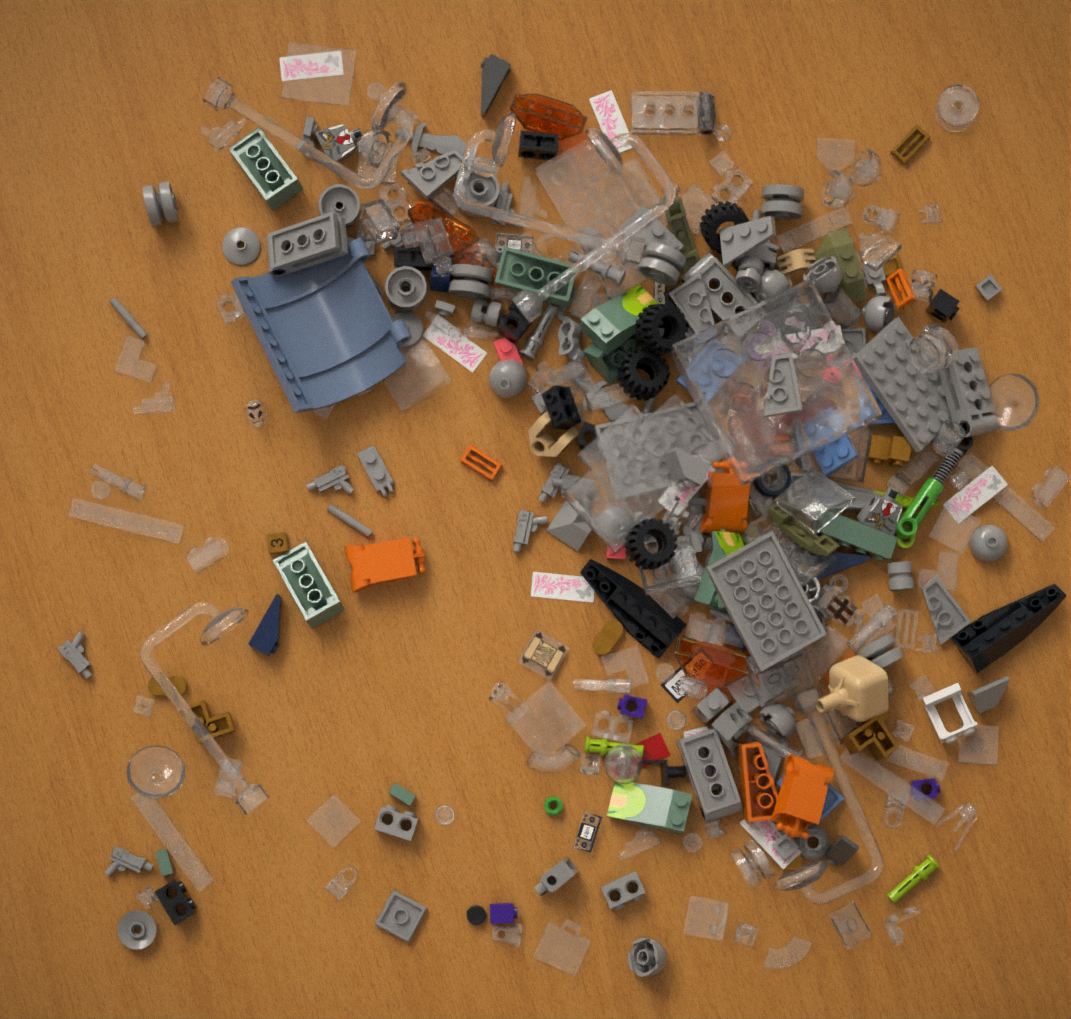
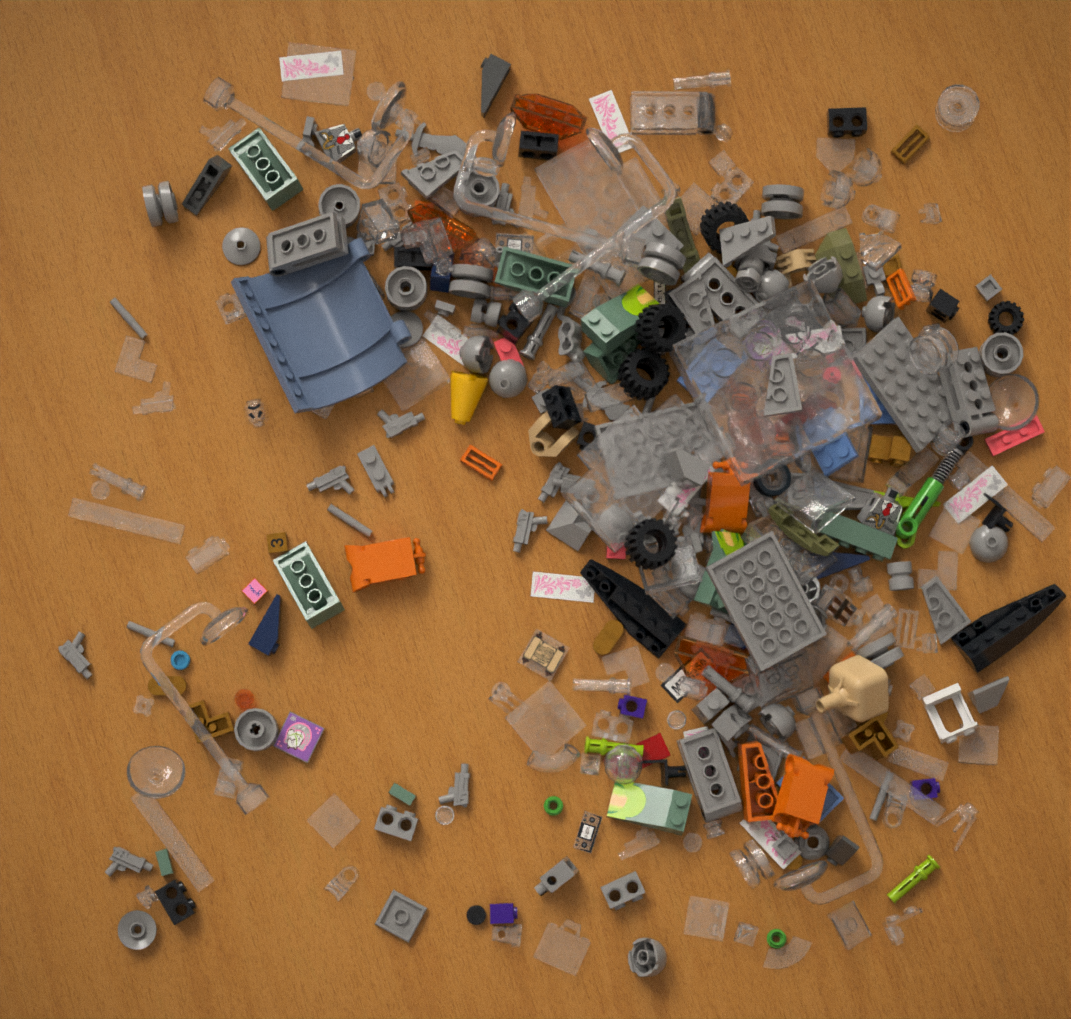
(148, 632): none -> light grey piece
(180, 660): none -> dark azure tile
(206, 184): none -> dark grey slope
(239, 694): none -> clear orange plate
(245, 727): none -> light grey wheel
(254, 590): none -> bright pink tile
(298, 737): none -> tile
(395, 426): none -> light grey piece
(459, 792): none -> light grey piece
(465, 395): none -> yellow cone
(476, 354): none -> light grey cylinder
(711, 80): none -> clear pin
(735, 693): none -> light grey pin
(776, 932): none -> bright green plate
(846, 116): none -> black brick
(860, 584): none -> clear plate
(878, 804): none -> light grey piece
(996, 516): none -> black bracket
(1007, 439): none -> coral plate
(1008, 346): none -> light grey wheel
(1013, 310): none -> black tyre

